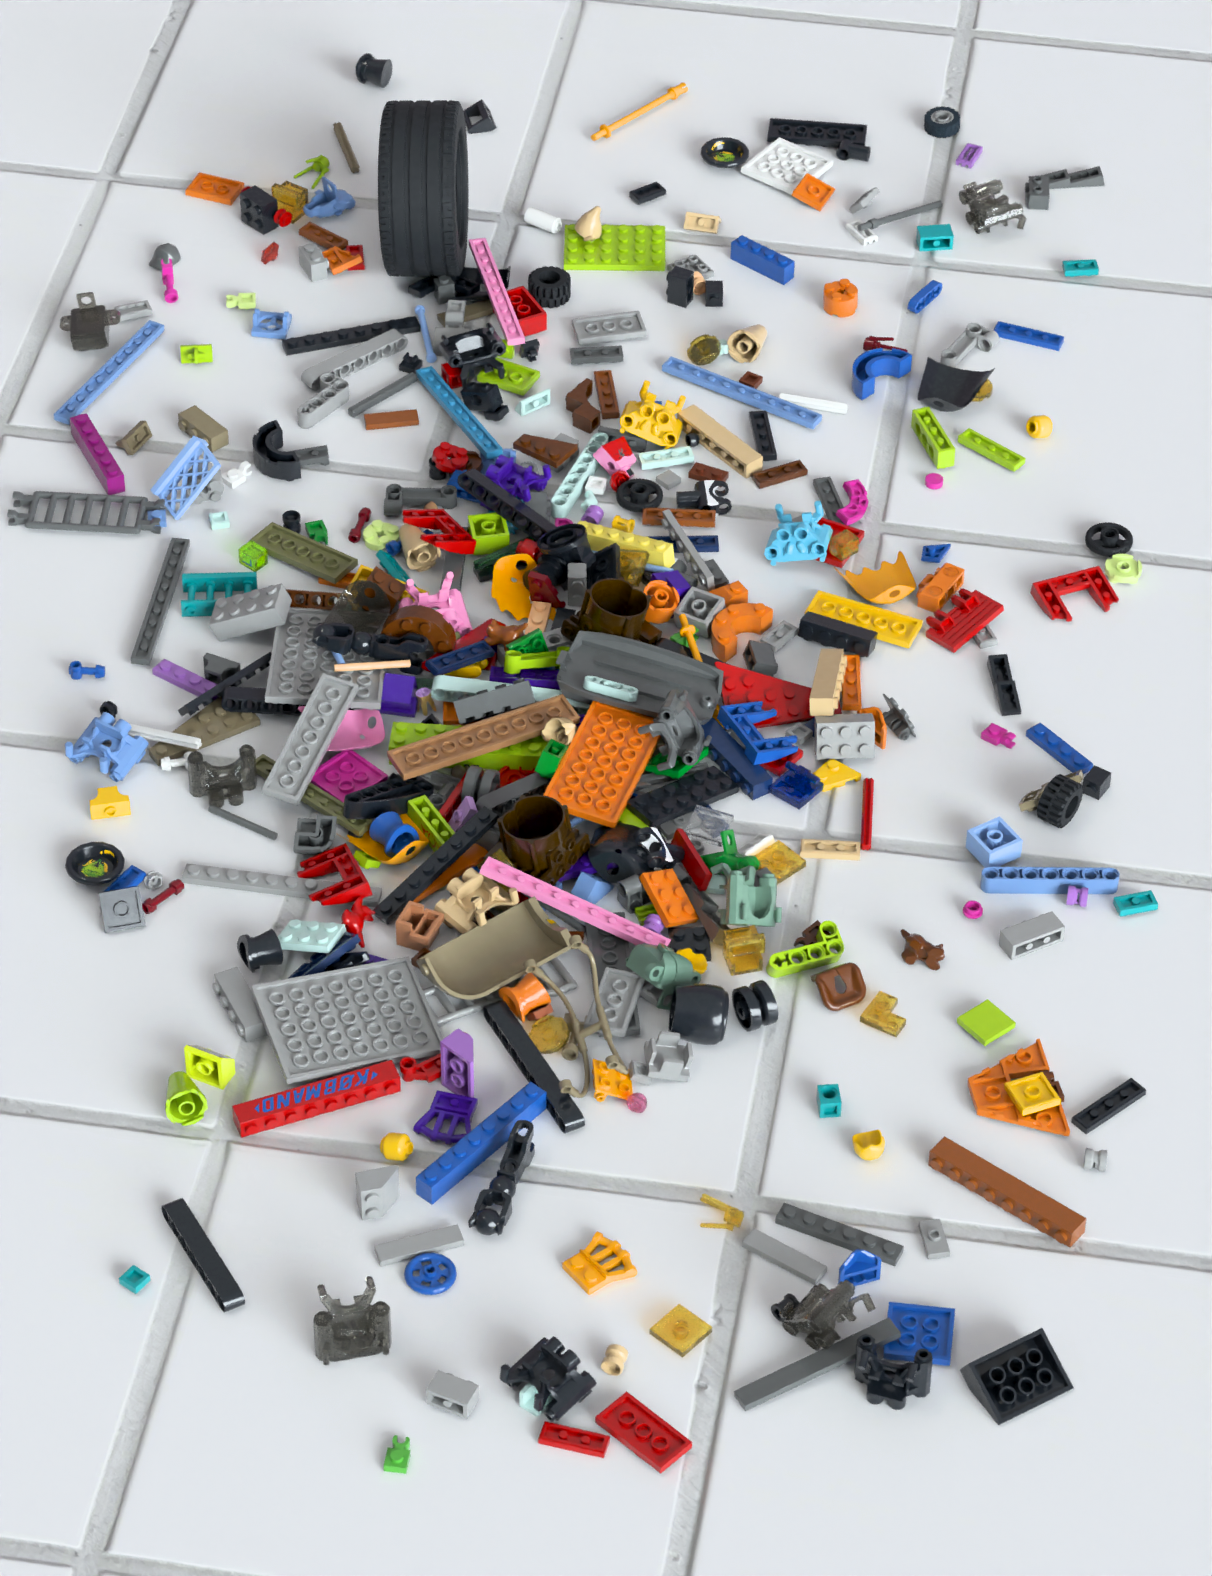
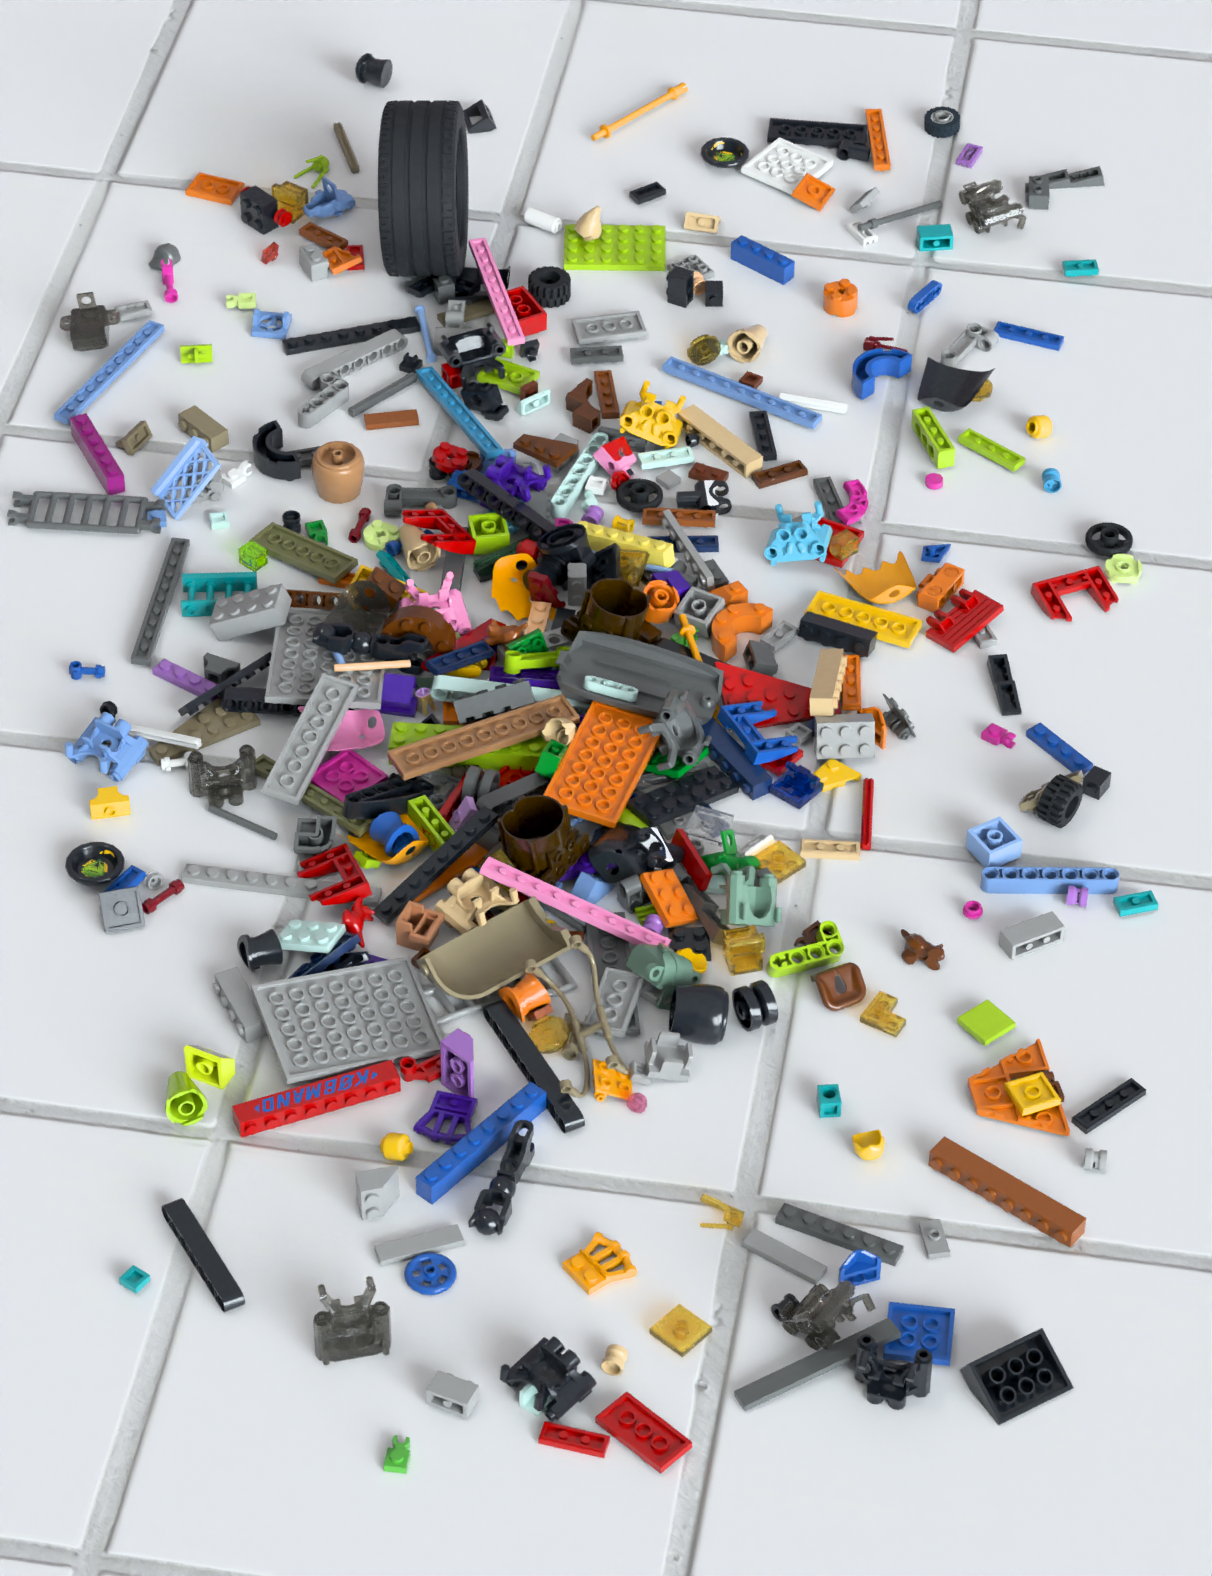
(338, 471): none -> medium nougat piece
(528, 390): none -> copper plate
(877, 139): none -> orange plate
(1051, 480): none -> dark azure wheel

